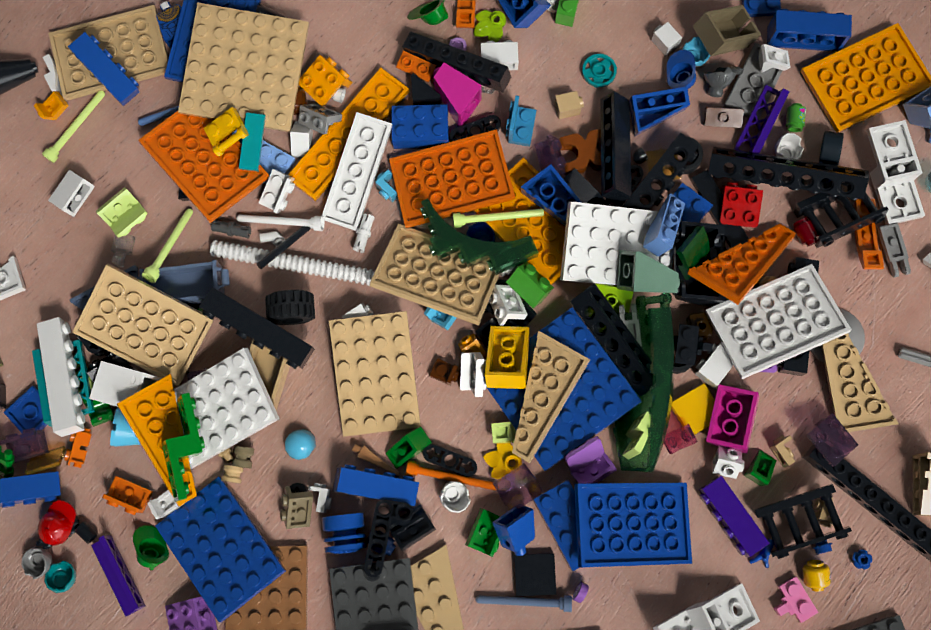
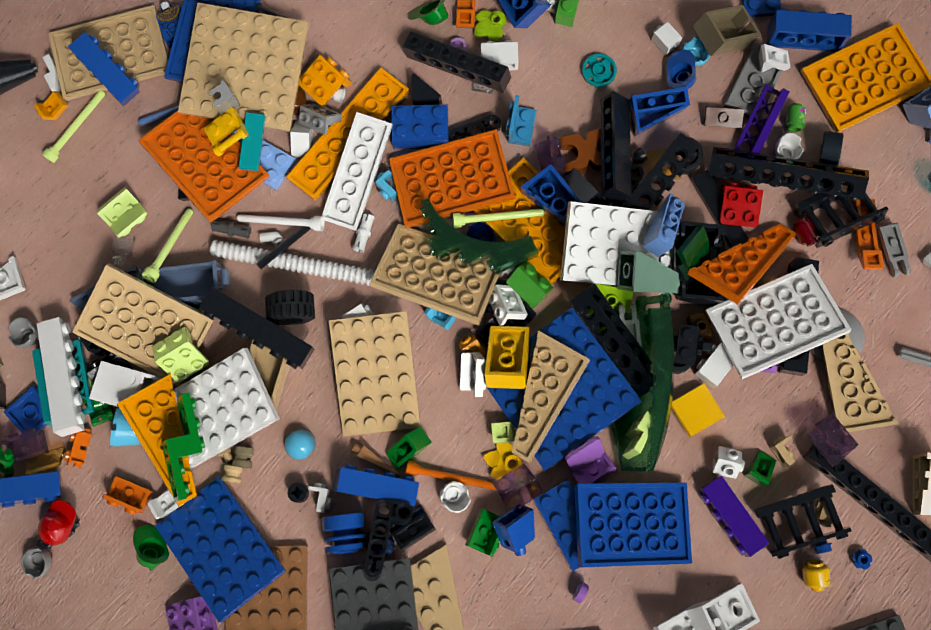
(22, 332): none -> light grey hair
(60, 577): teal hair -> none
(71, 191): white brick -> none
(86, 532): black hinge -> none
(118, 575): dark purple fence -> none
(179, 356): none -> yellowish green bracket
(226, 99): none -> light grey hinge
(276, 191): white bracket -> none
(296, 508): dark tan bracket -> none
(413, 64): orange hinge -> none
(445, 372): reddish brown bracket -> none
(458, 92): dark pink slope -> none
(466, 460): black beam -> none
(535, 574): black tile -> none
(563, 603): sand blue piece -> none
(568, 104): tan brick -> none
(679, 439): clear pink bracket -> none
(695, 205): blue wing -> none
(721, 79): dark grey hair -> none
(733, 418): dark pink slope -> none
(764, 554): blue bar -> none
(795, 600): bright pink hinge -> none
(895, 172): white bracket -> none

